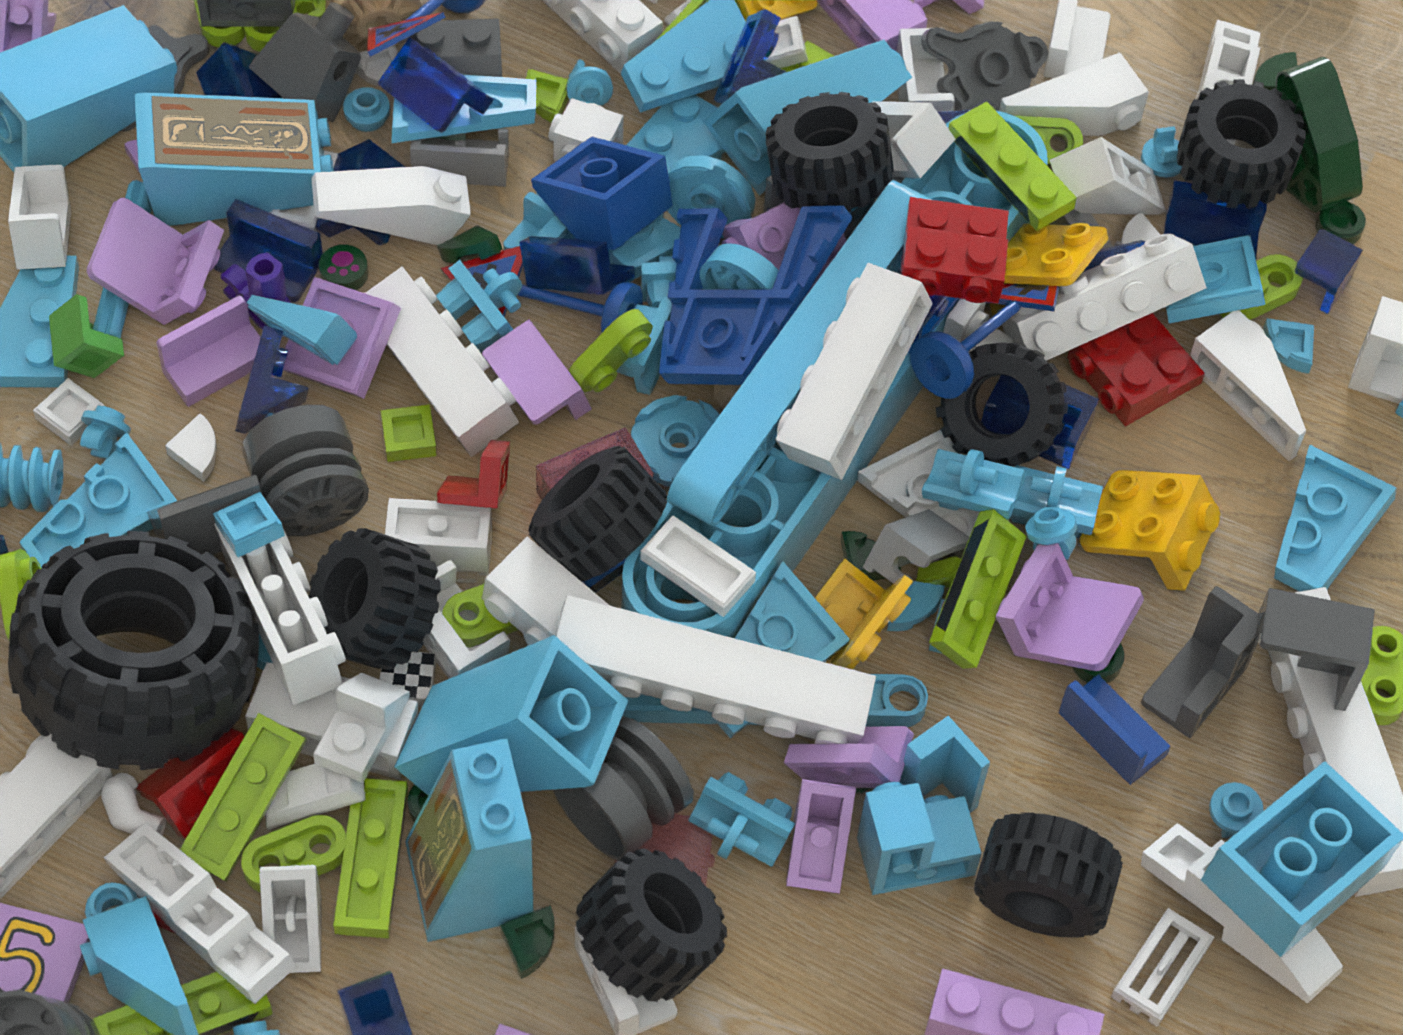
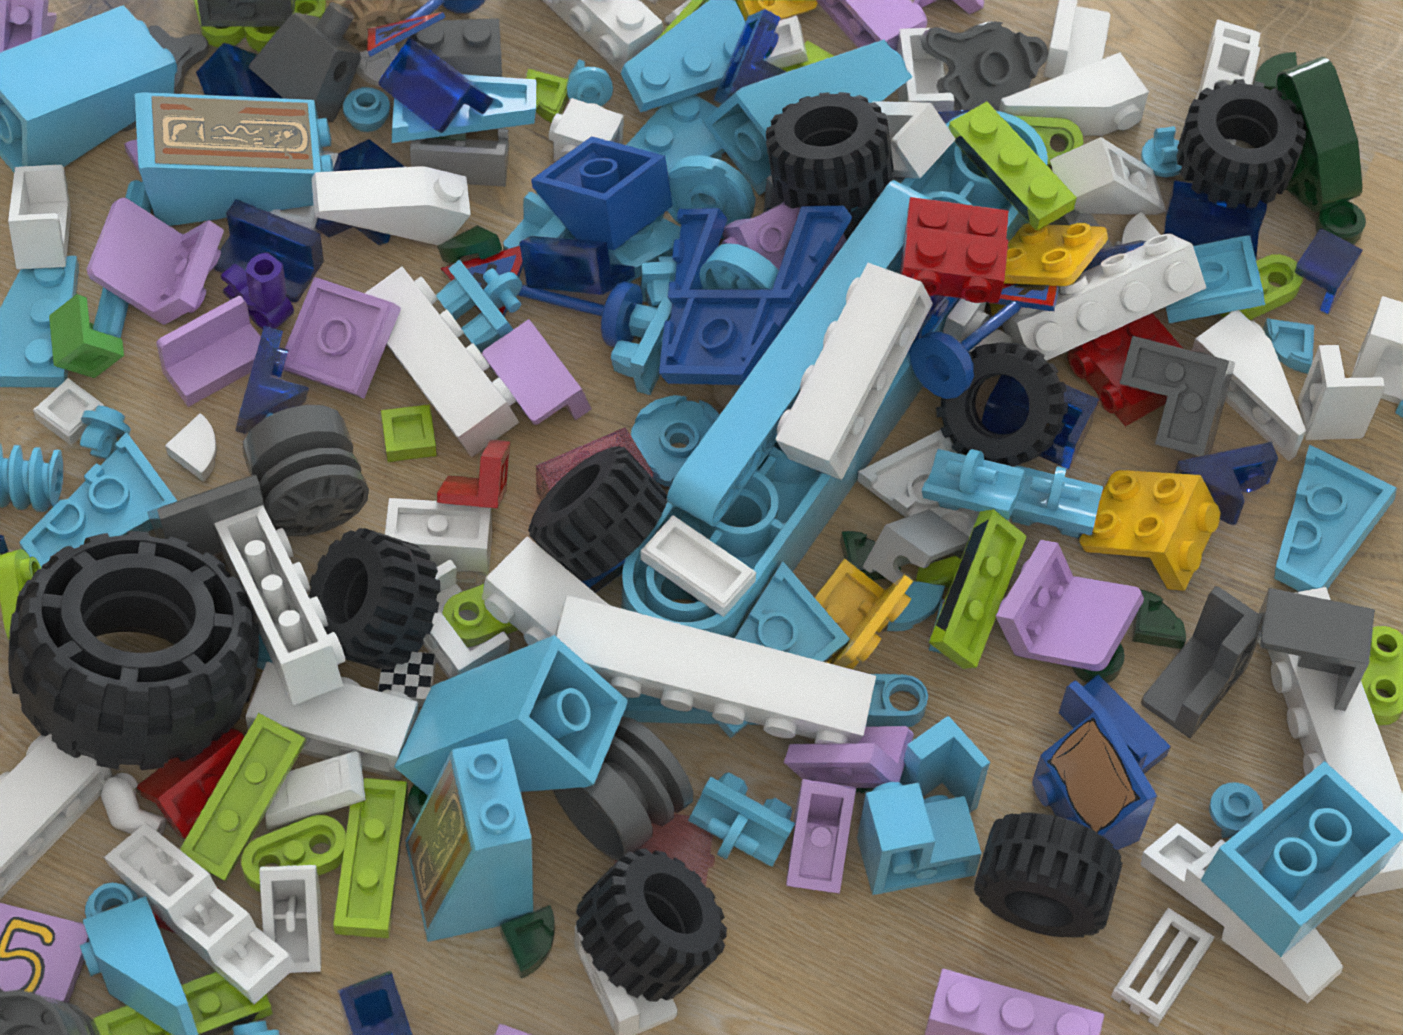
(248, 524): medium azure tile -> none
(311, 328): medium azure slope -> none
(344, 266): dark green tile -> none
(360, 726): white slope -> none
(619, 341): lime plate -> none
(1053, 526): medium azure plate -> none
(1096, 781): none -> slope
(1158, 624): none -> dark green tile
(1194, 389): none -> dark grey panel
(1232, 473): none -> clear blue slope
(1335, 404): none -> white panel

